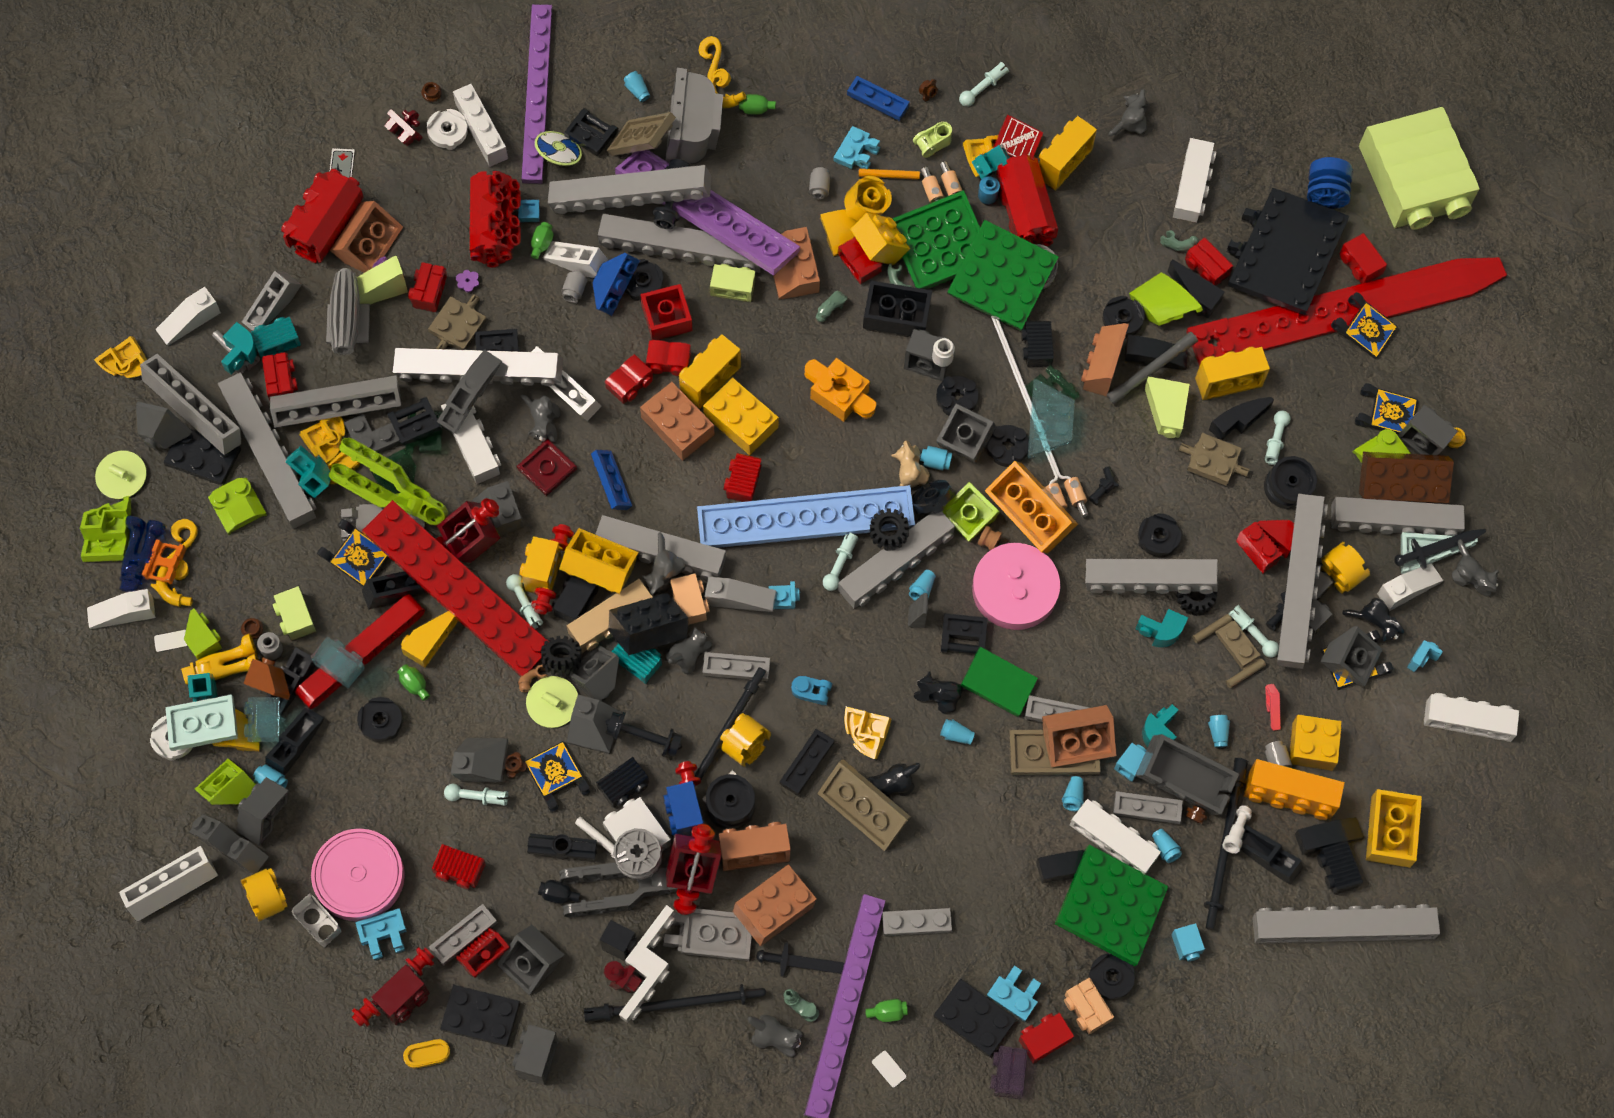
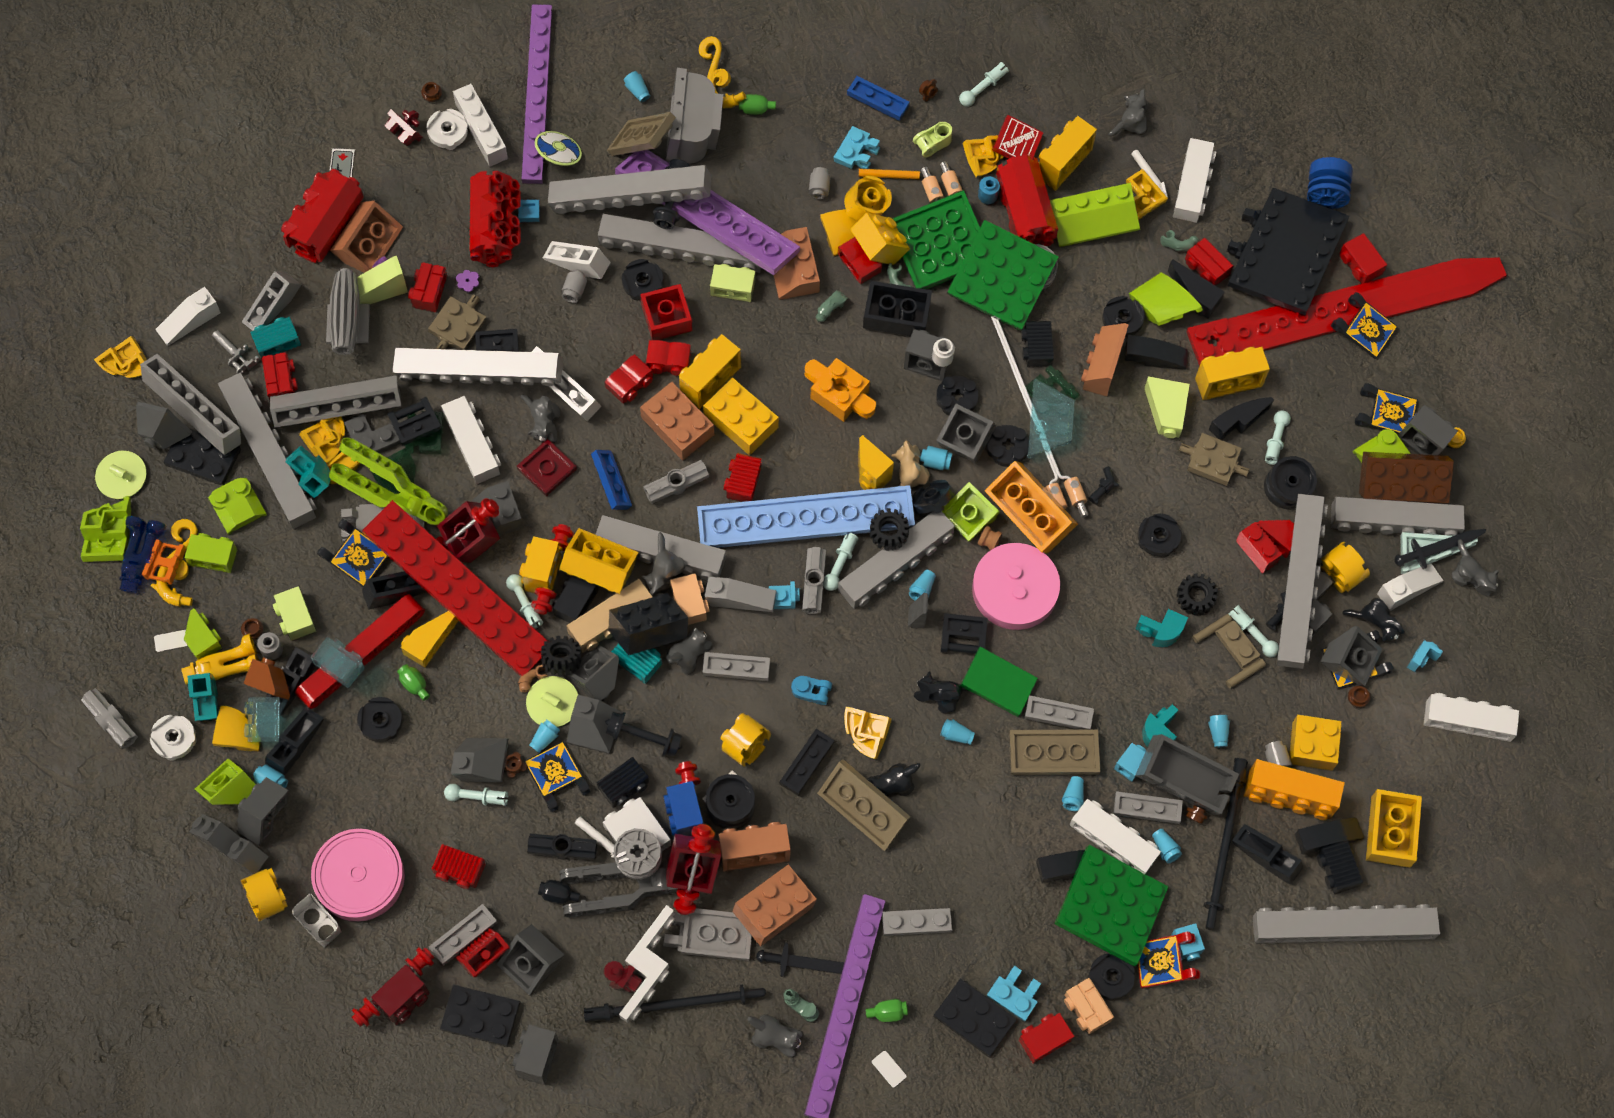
(109, 718): none -> light grey piece
(122, 609): white slope -> none
(168, 883): white brick -> none
(201, 722): light aqua plate -> none
(211, 552): none -> lime brick
(241, 346): teal brick -> none
(382, 927): medium azure plate -> none
(426, 1053): yellow tile -> none
(468, 390): dark grey slope -> none
(541, 239): bright green plant -> none
(544, 736): none -> medium azure cone
(586, 135): black plate -> none
(612, 281): blue slope -> none
(618, 940): black piece -> none
(688, 475): none -> light grey piece
(750, 689): black bar -> none
(814, 569): none -> light grey piece
(874, 466): none -> yellow slope
(987, 163): teal brick -> none
(1010, 1072): clear purple brick -> none
(1079, 735): nougat slope -> none
(1095, 214): none -> lime slope
(1144, 165): none -> white piece
(1148, 193): none -> yellow brick
(1152, 575): light grey brick -> none
(1162, 961): none -> flag
(1179, 347): dark grey piece -> none
(1233, 842): white piece -> none
(1273, 705): coral tile -> none
(1358, 696): none -> reddish brown plate
(1419, 168): yellowish green brick -> none

